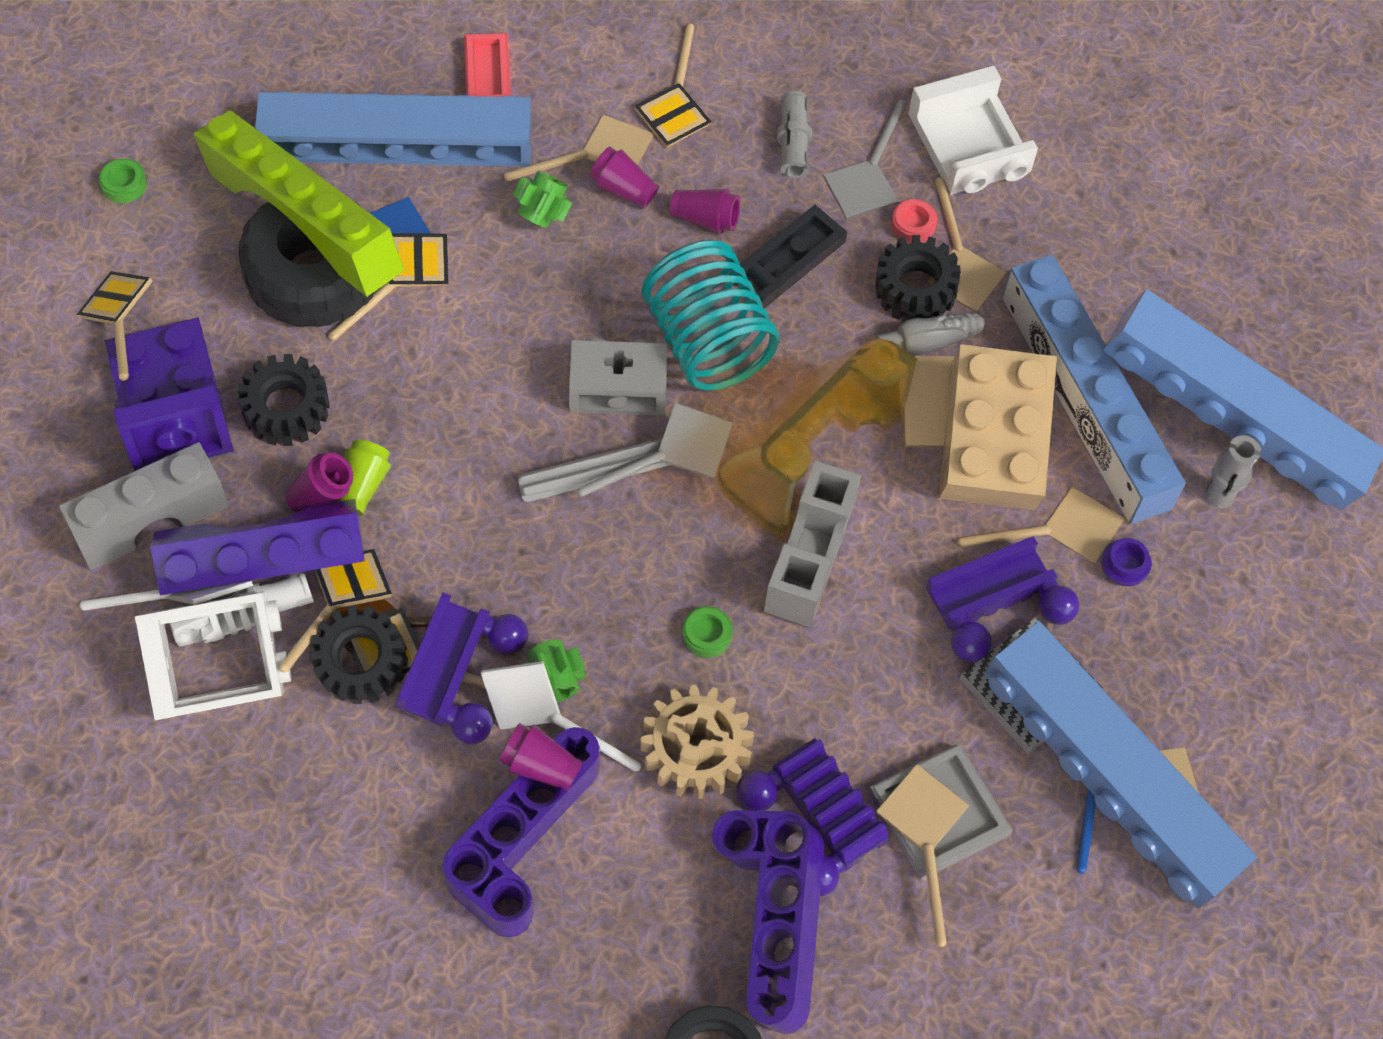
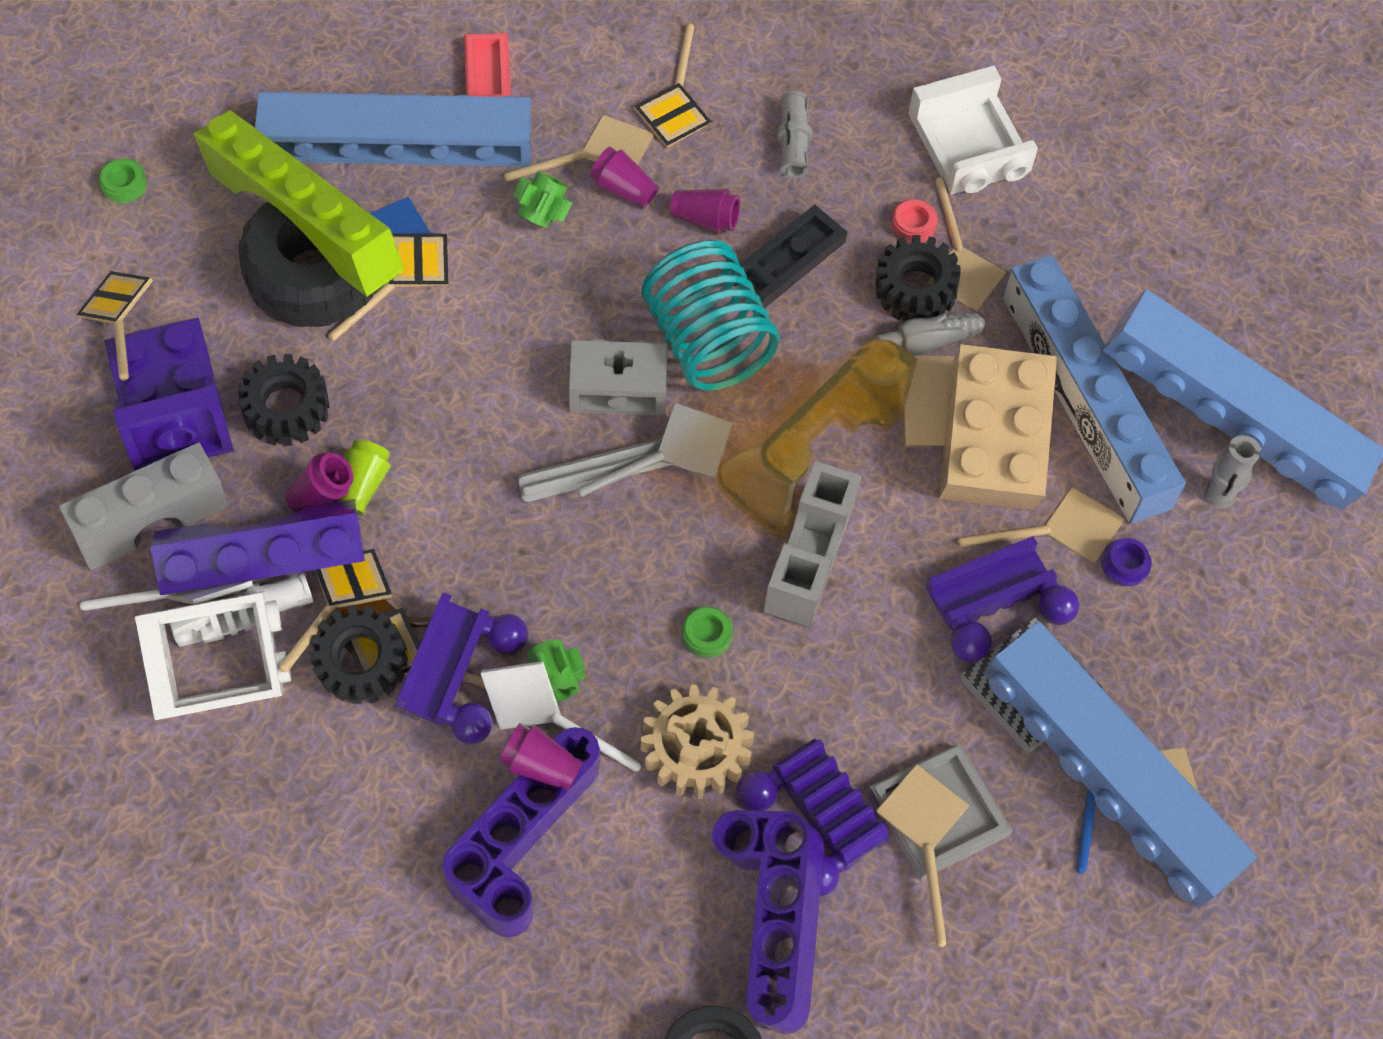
(863, 185): light grey piece -> none

